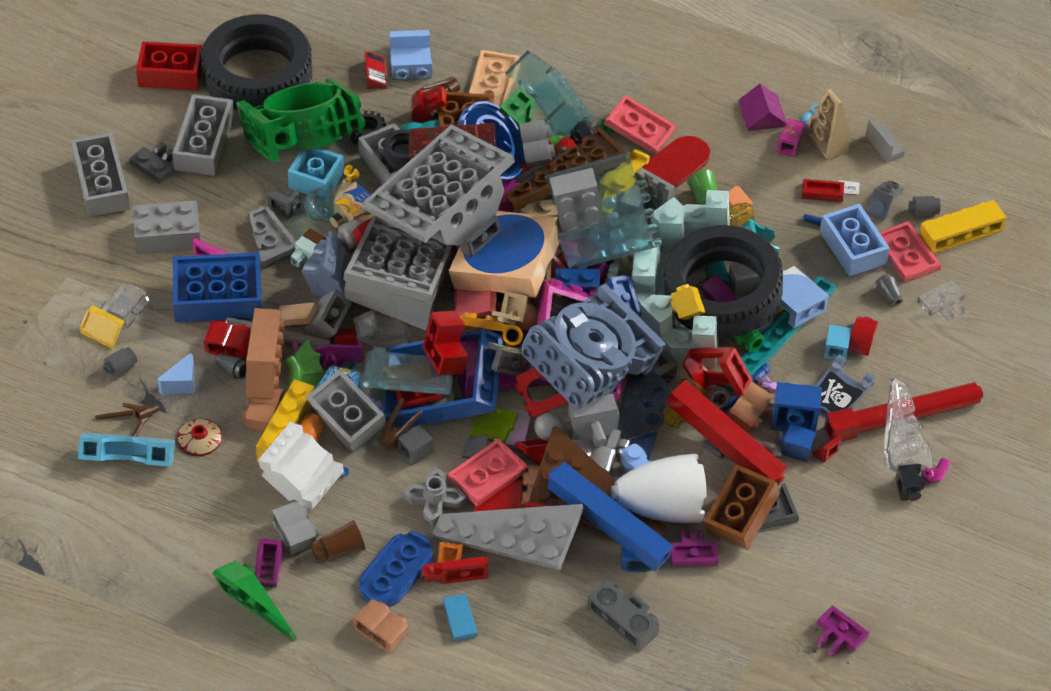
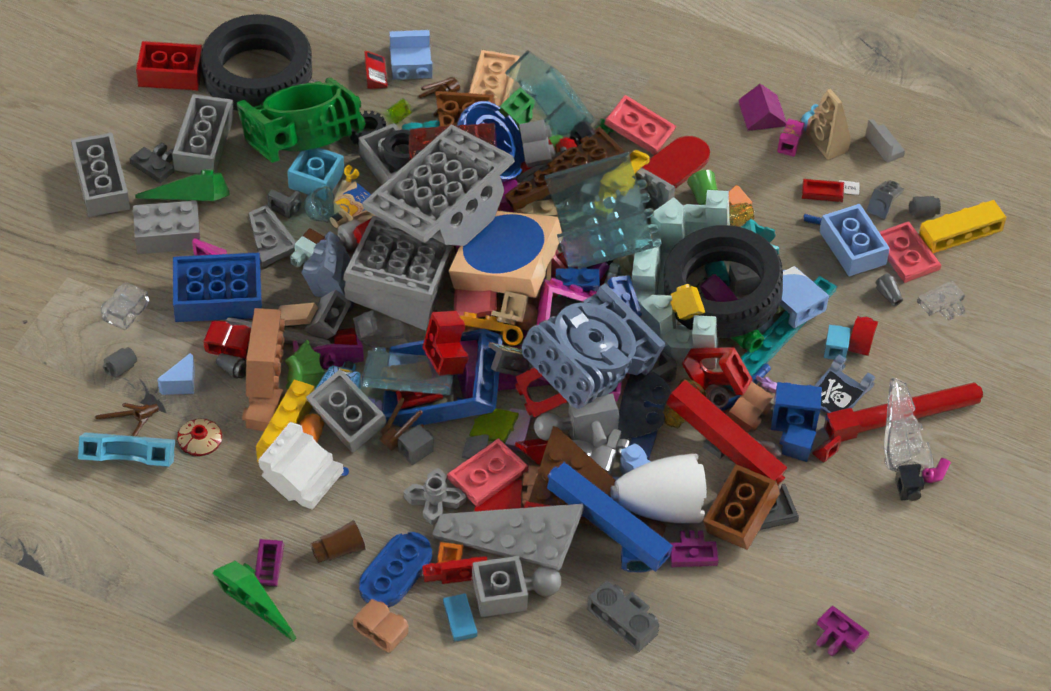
(101, 326): yellow piece -> none
(201, 186): none -> green wedge
(294, 527): light grey brick -> none
(400, 110): none -> clear neon green slope
(425, 104): red brick -> none
(481, 237): dark grey slope -> none
(503, 588): none -> light grey brick
(577, 199): light grey brick -> none

